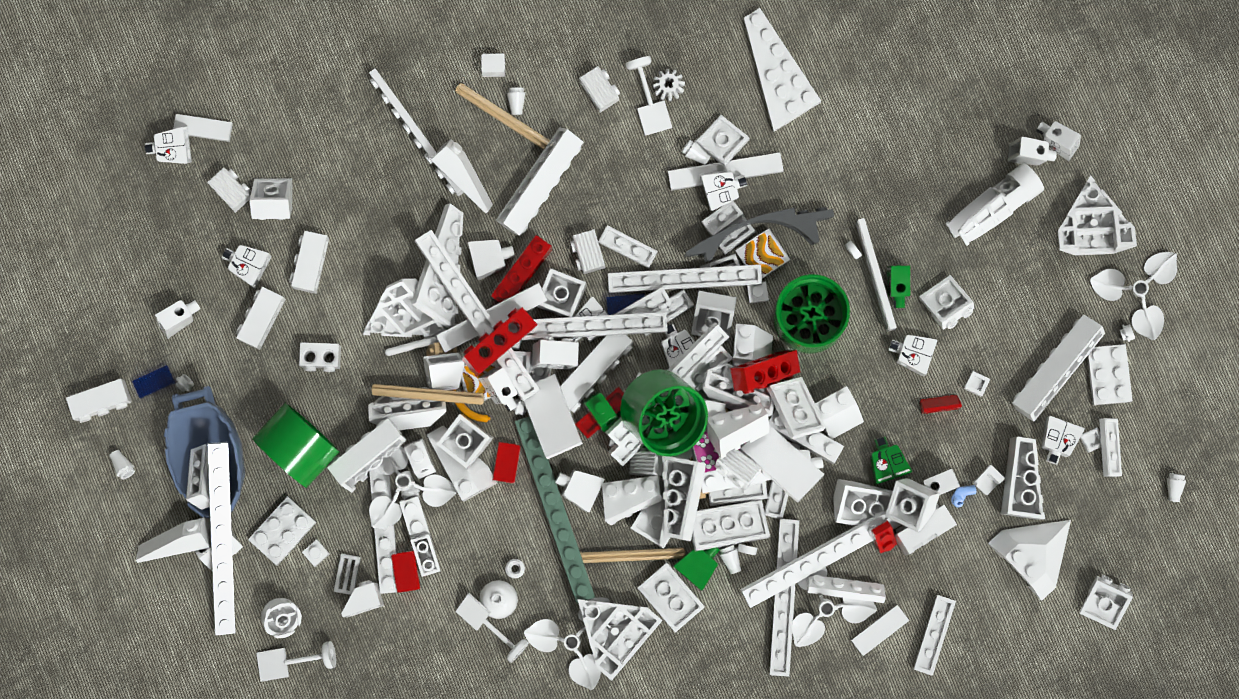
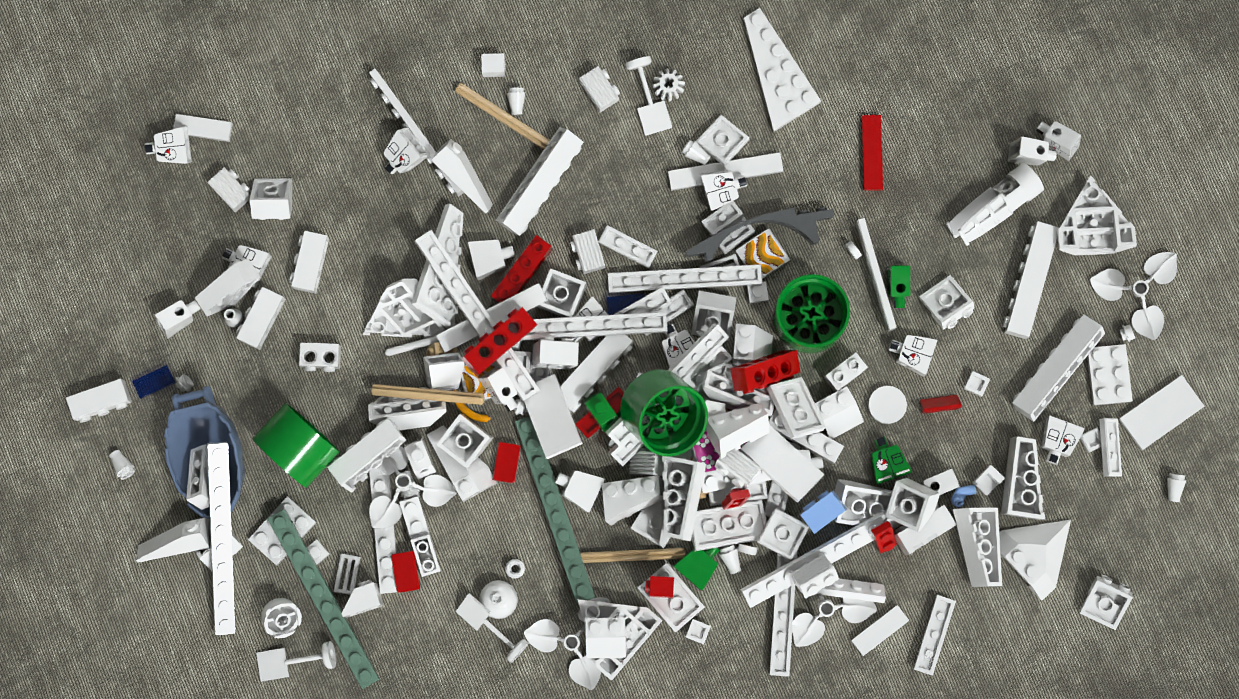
(228, 287): none -> white wedge
(236, 320): none -> white cone
(323, 598): none -> sand green plate
(404, 152): none -> white torso
(605, 637): none -> white slope
(660, 587): none -> red arch
(698, 631): none -> white plate
(735, 498): none -> red plate
(783, 534): none -> white tile
(814, 576): none -> white brick
(824, 511): none -> light blue brick
(845, 372): none -> white brick
(872, 153): none -> red tile
(887, 405): none -> white tile
(980, 544): none -> white wedge
(1031, 280): none -> white brick
(1161, 412): none -> white tile

